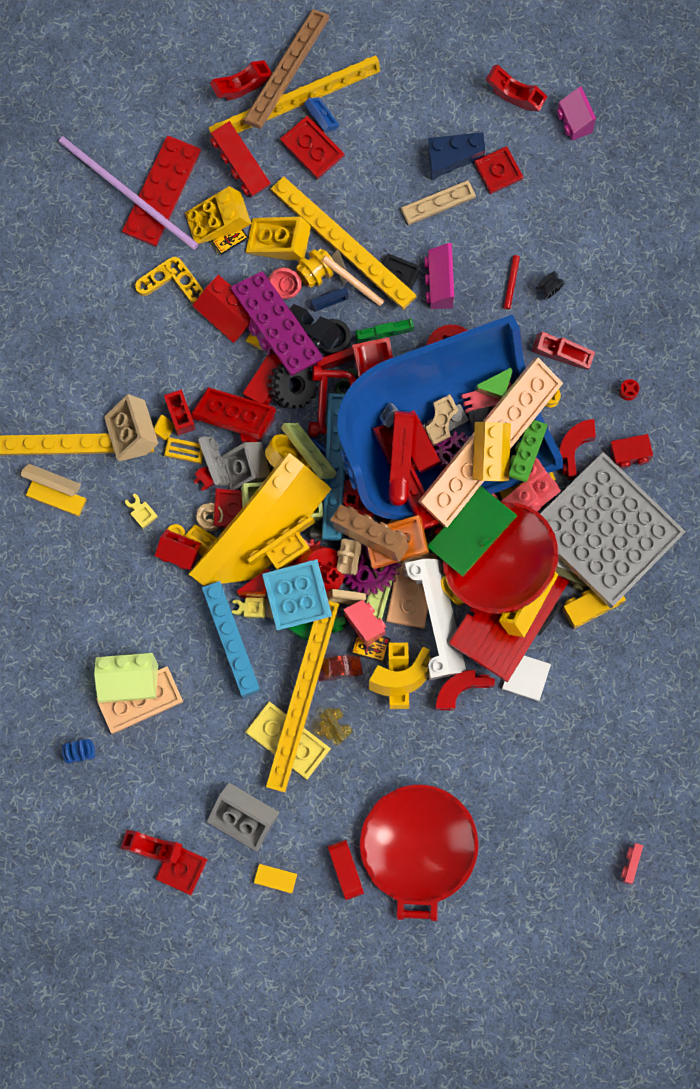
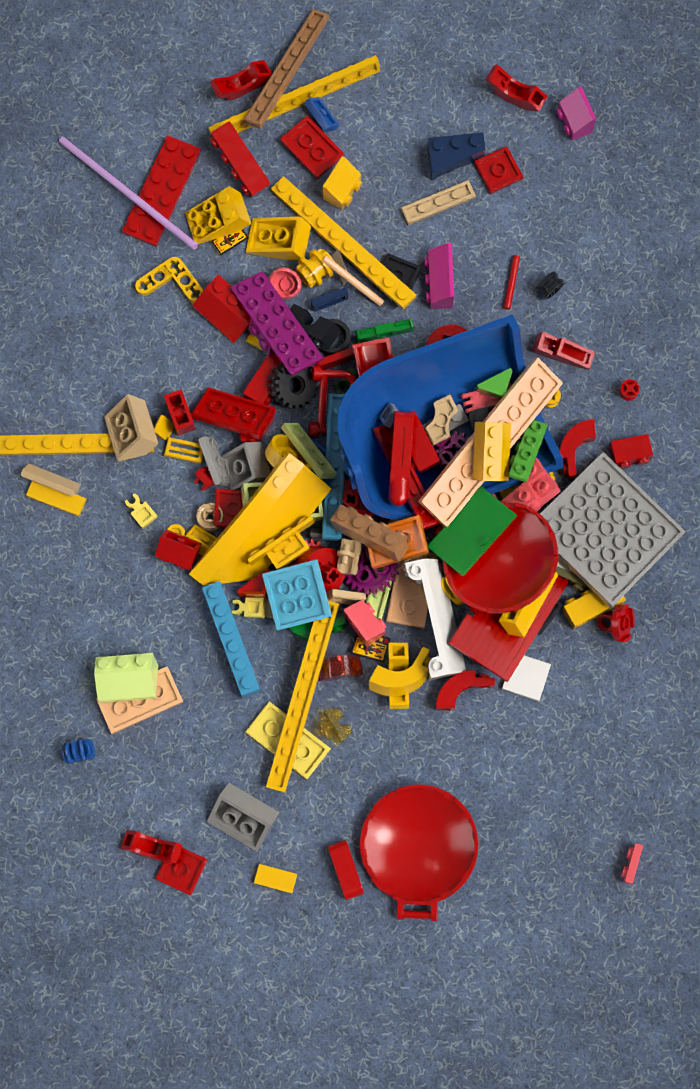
(342, 184): none -> yellow slope
(621, 621): none -> red tile

